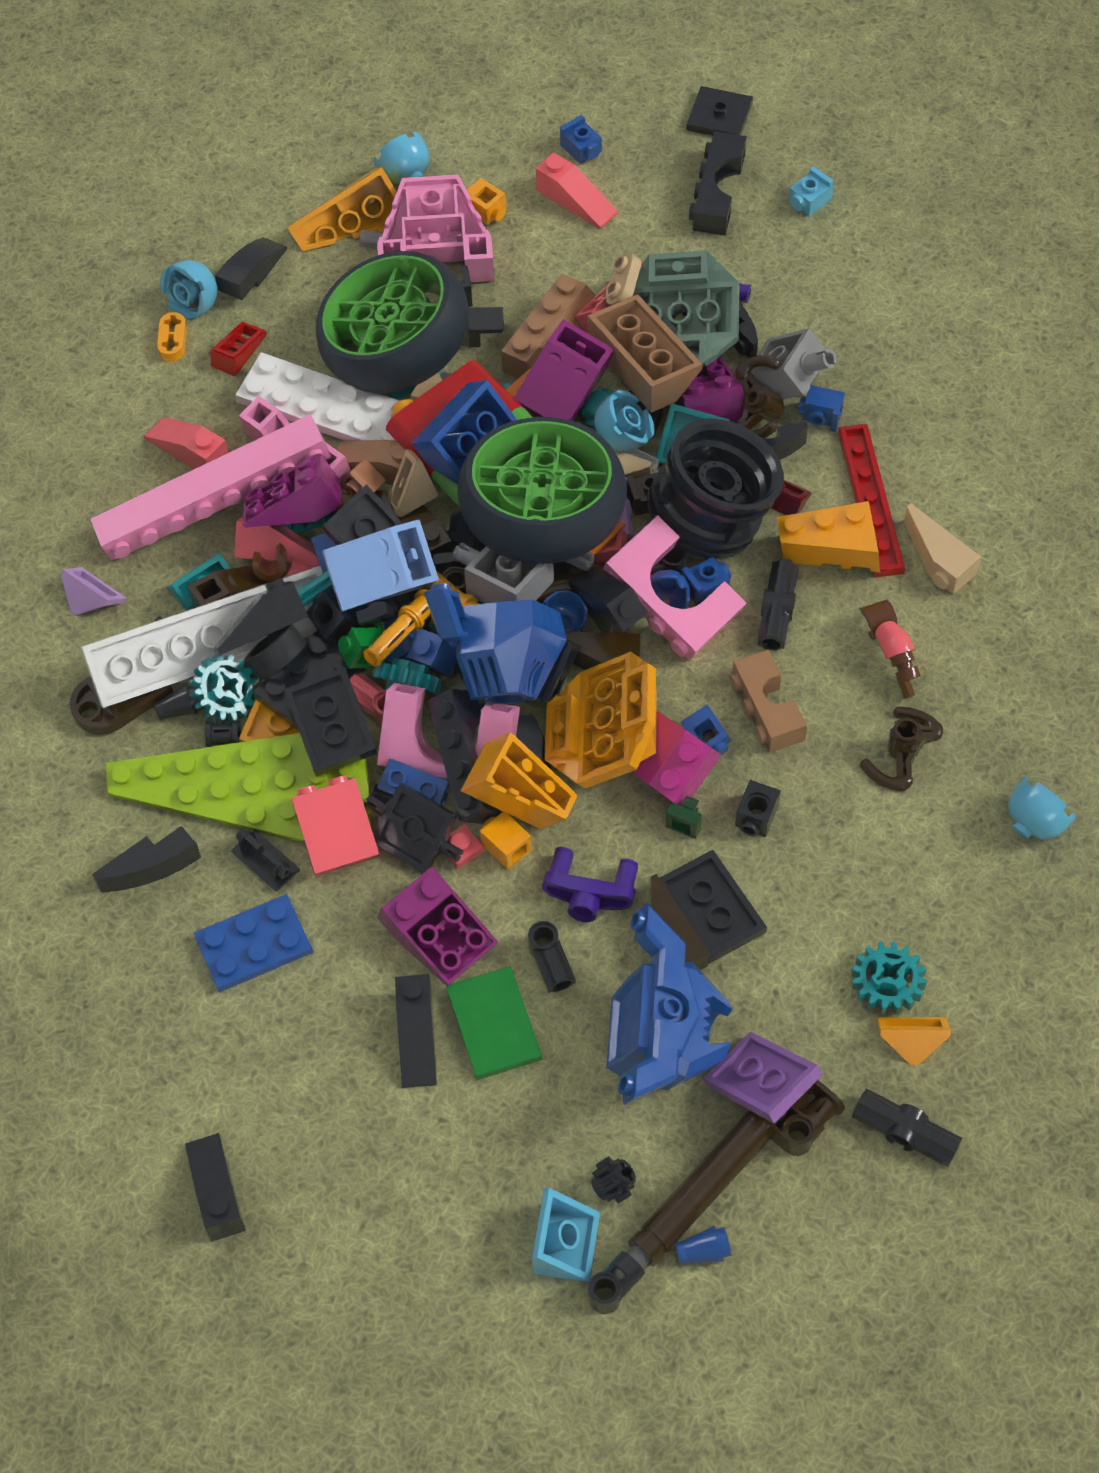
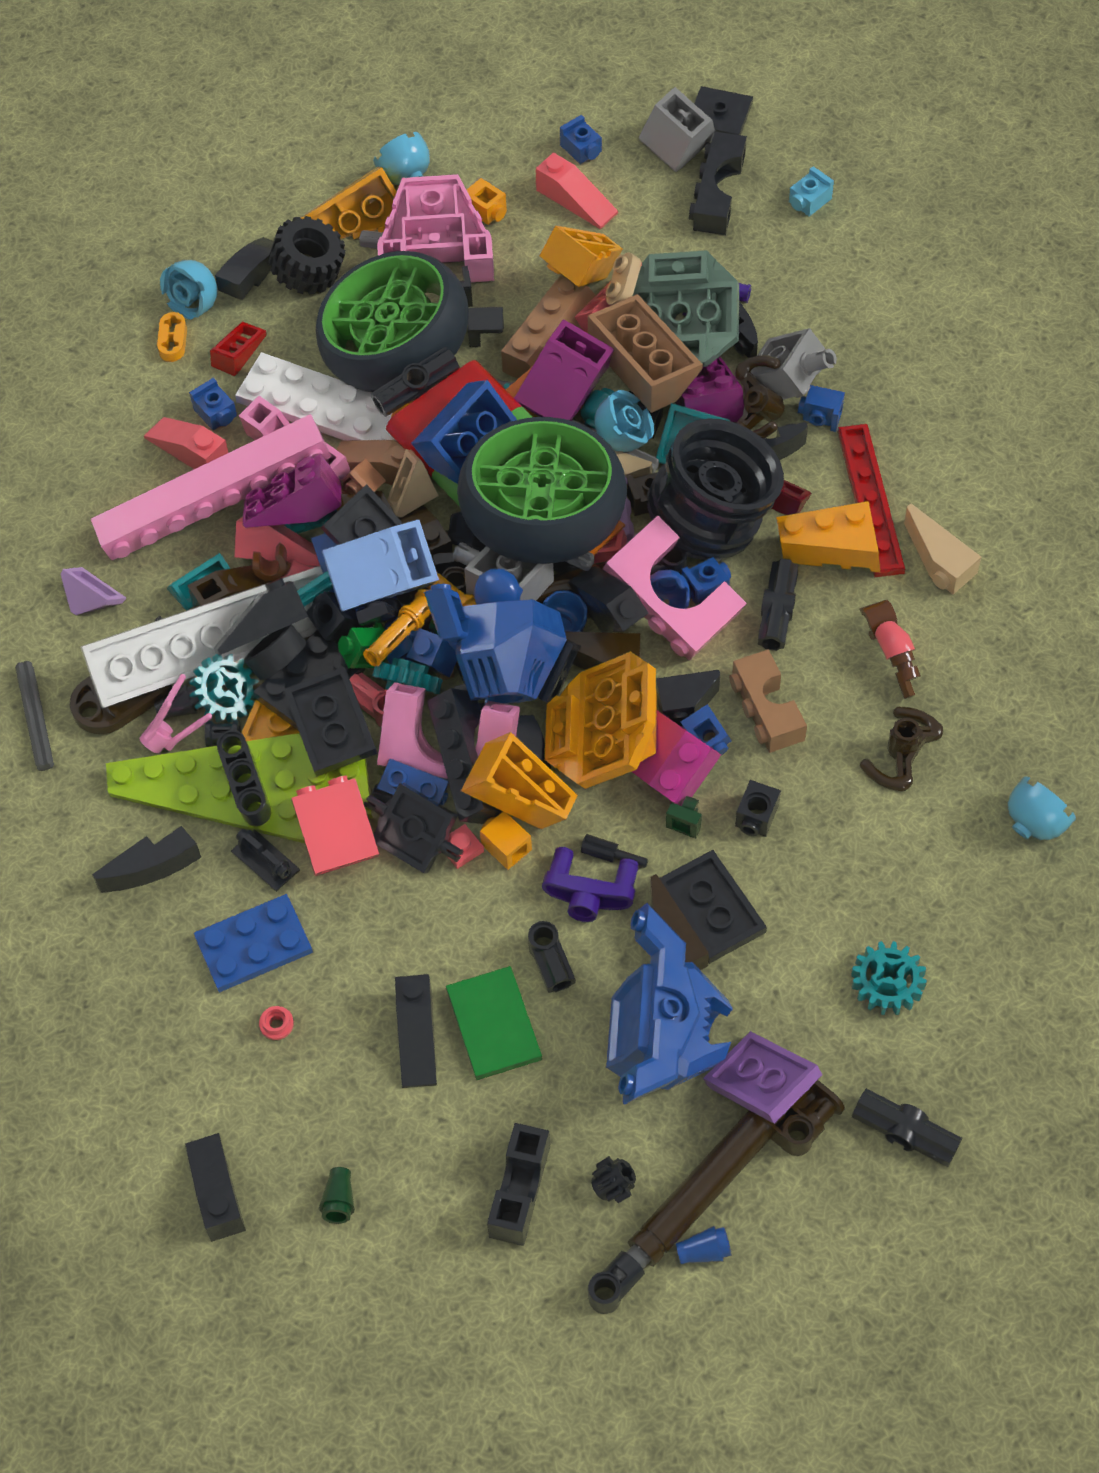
(34, 716): none -> dark grey axle
(159, 732): none -> bright pink plant
(213, 404): none -> blue brick
(237, 765): none -> black beam
(276, 1013): none -> coral plate
(308, 238): none -> black tyre
(337, 1199): none -> dark green cone
(400, 392): none -> black piece
(436, 927): magenta slope -> none
(497, 586): none -> blue hair
(520, 1185): none -> black arch
(564, 1238): medium azure slope -> none
(580, 254): none -> light orange wedge
(608, 850): none -> black axle
(676, 130): none -> light grey slope
(686, 693): none -> black slope
(914, 1036): light orange slope -> none

